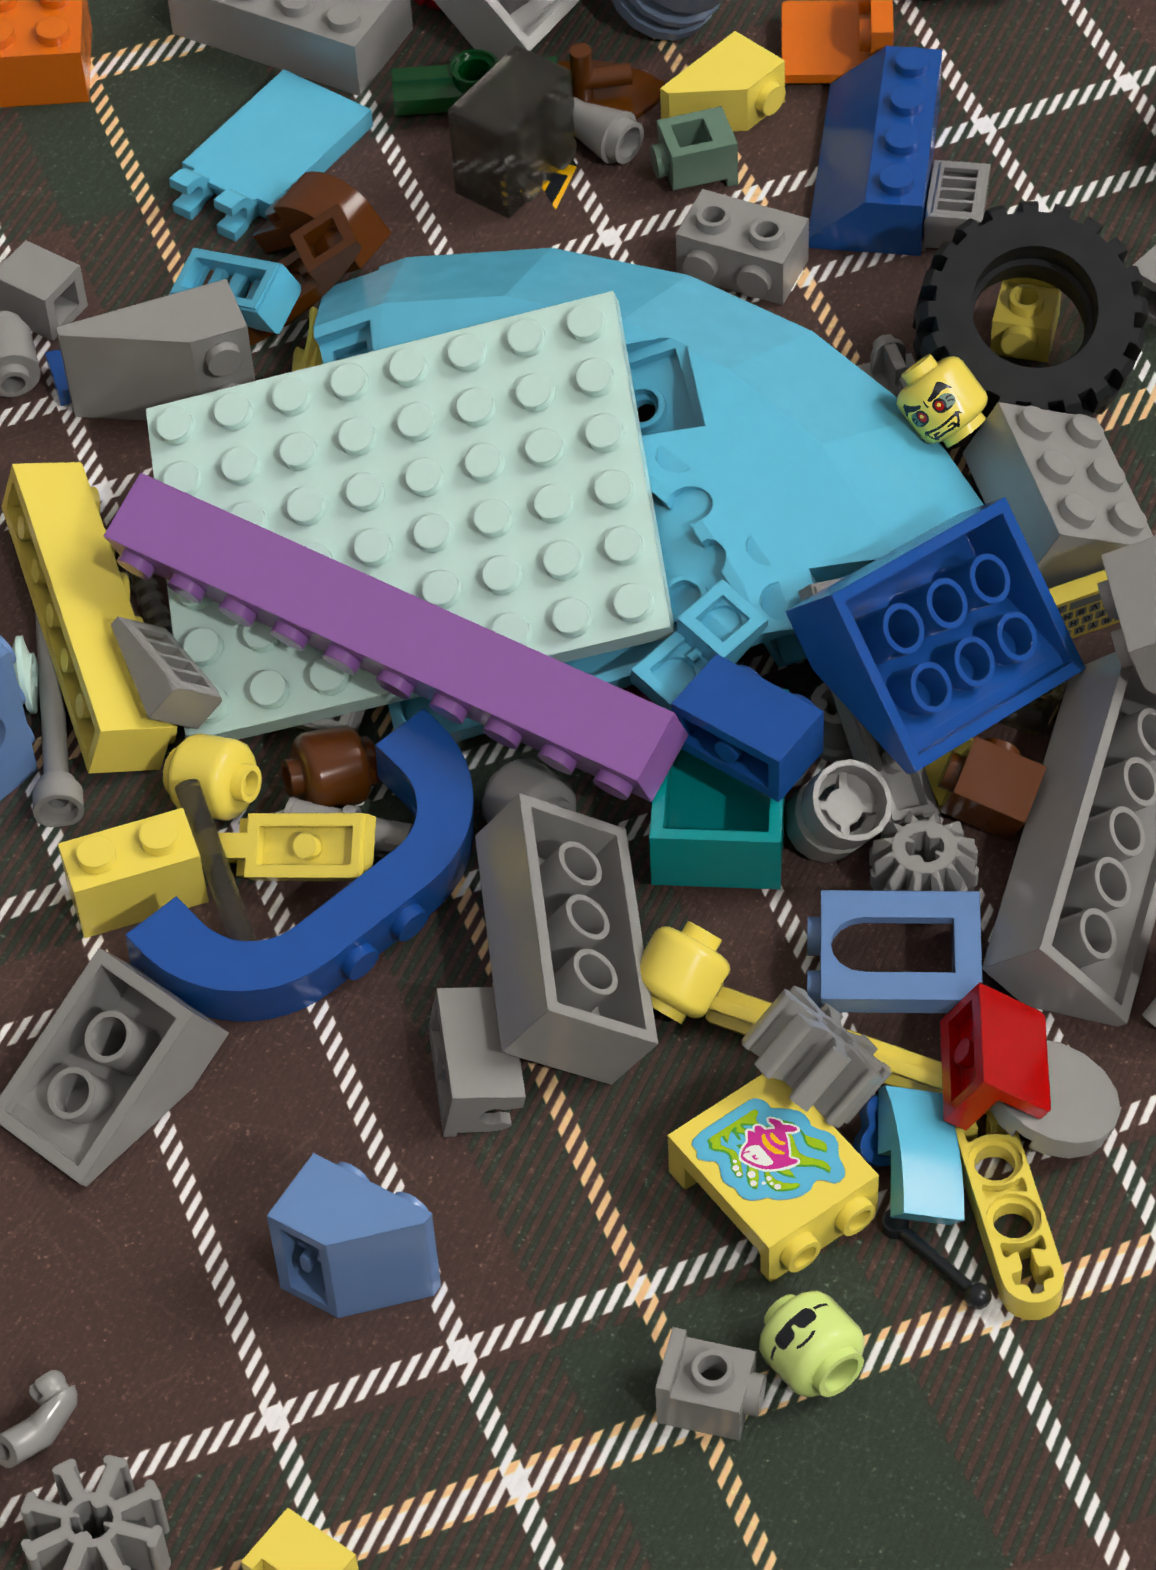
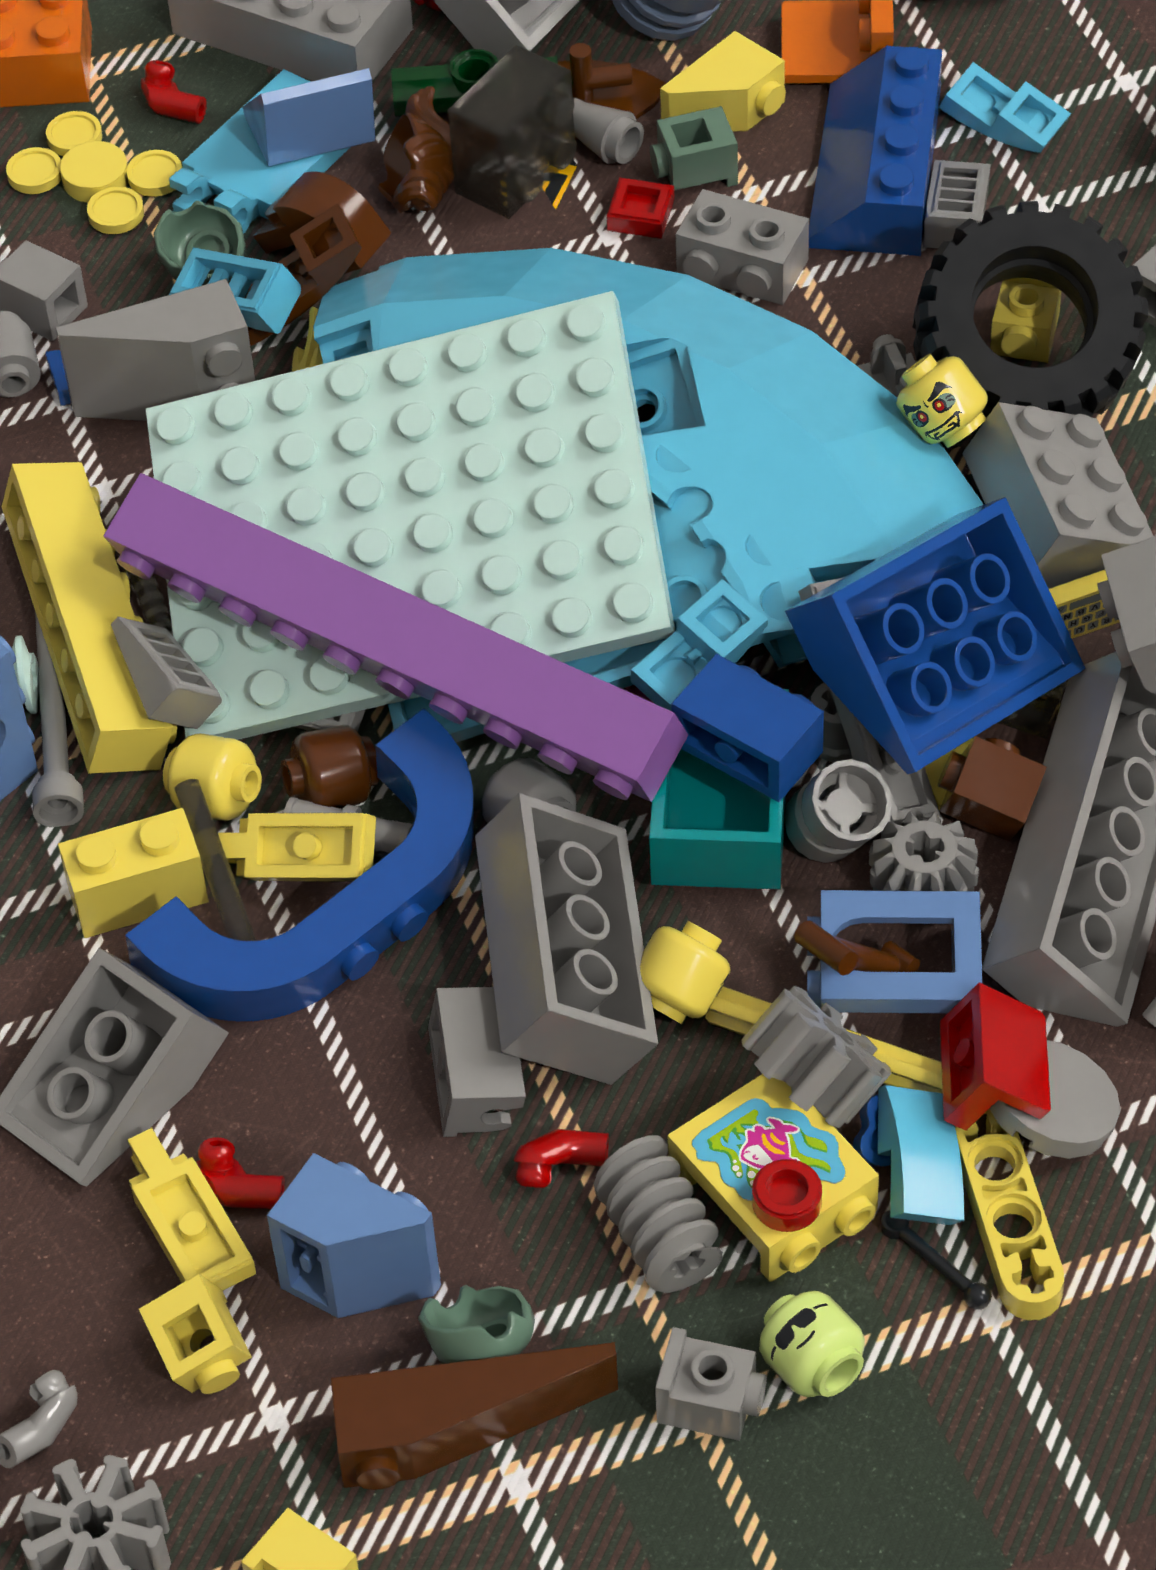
(93, 172): none -> light yellow piece
(165, 97): none -> red arm
(179, 1325): none -> light yellow brick
(186, 1215): none -> light yellow hinge
(200, 228): none -> sand green hair
(231, 1182): none -> red arm
(313, 117): none -> medium blue slope
(418, 156): none -> reddish brown hair
(429, 1416): none -> reddish brown slope
(478, 1324): none -> sand green hair
(558, 1147): none -> red arm
(640, 208): none -> red tile
(658, 1215): none -> light grey piece
(787, 1195): none -> red tile
(848, 956): none -> reddish brown piece
(1017, 118): none -> medium azure slope

